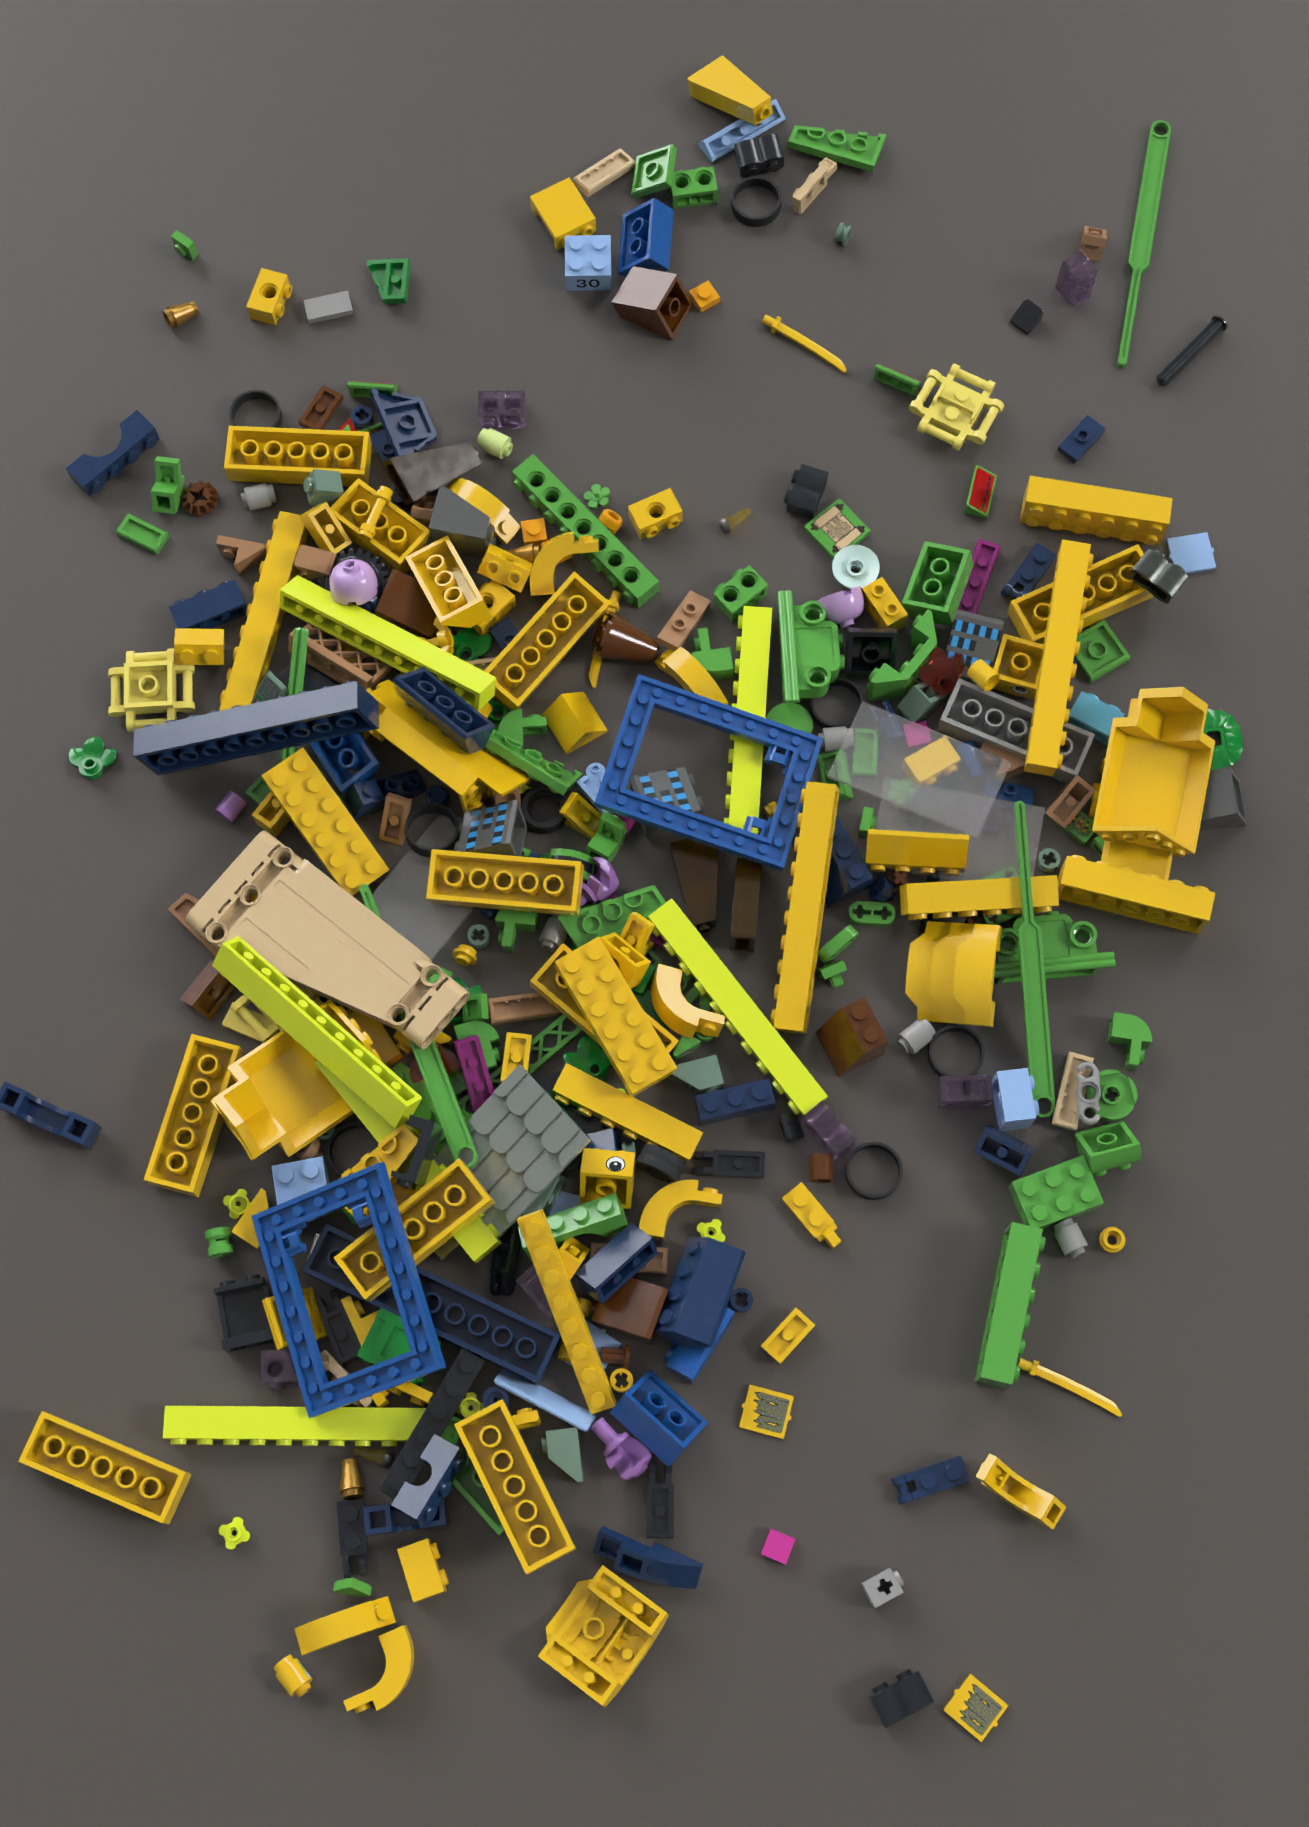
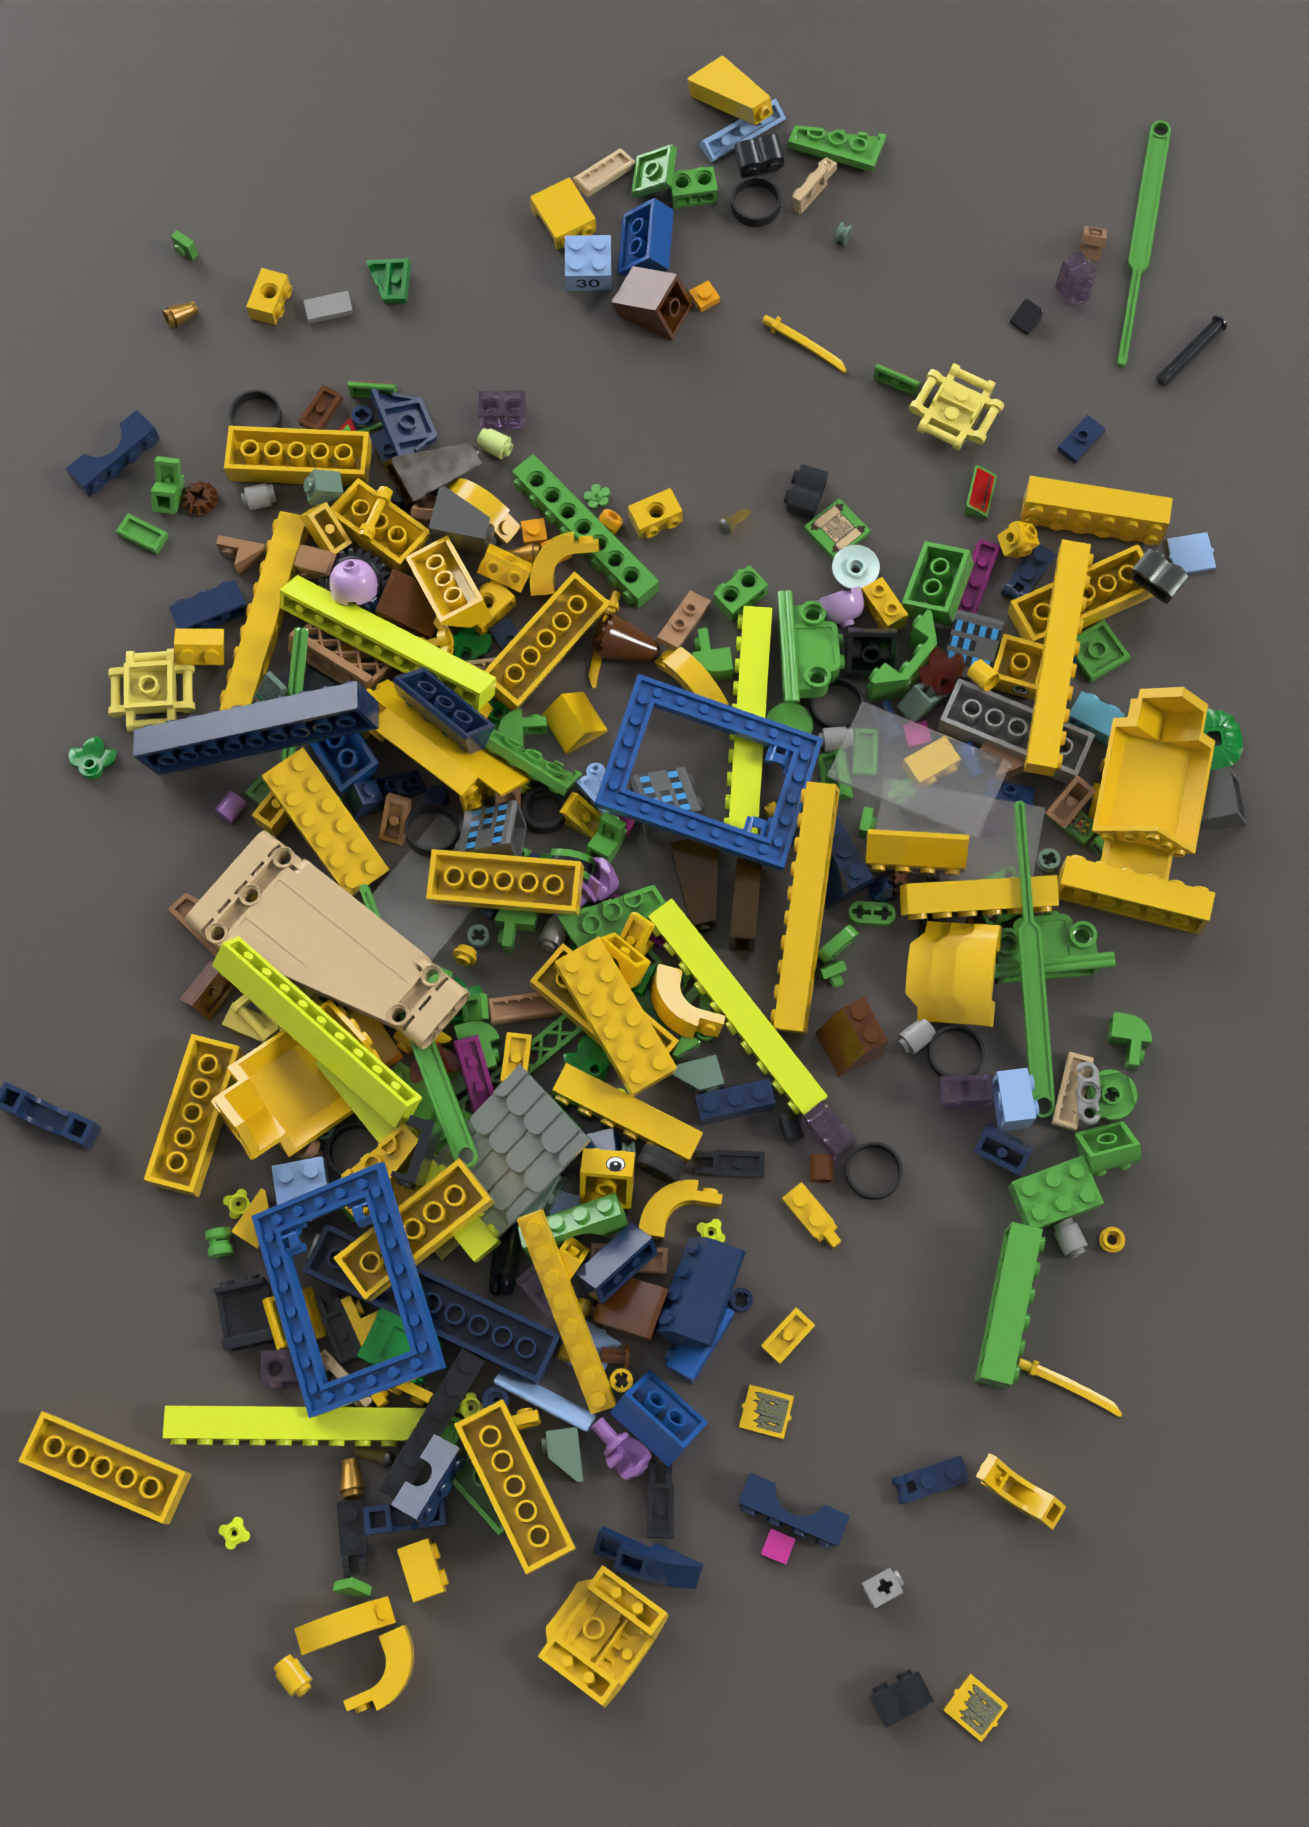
(761, 1498): none -> dark blue arch
(1018, 539): none -> yellow brick

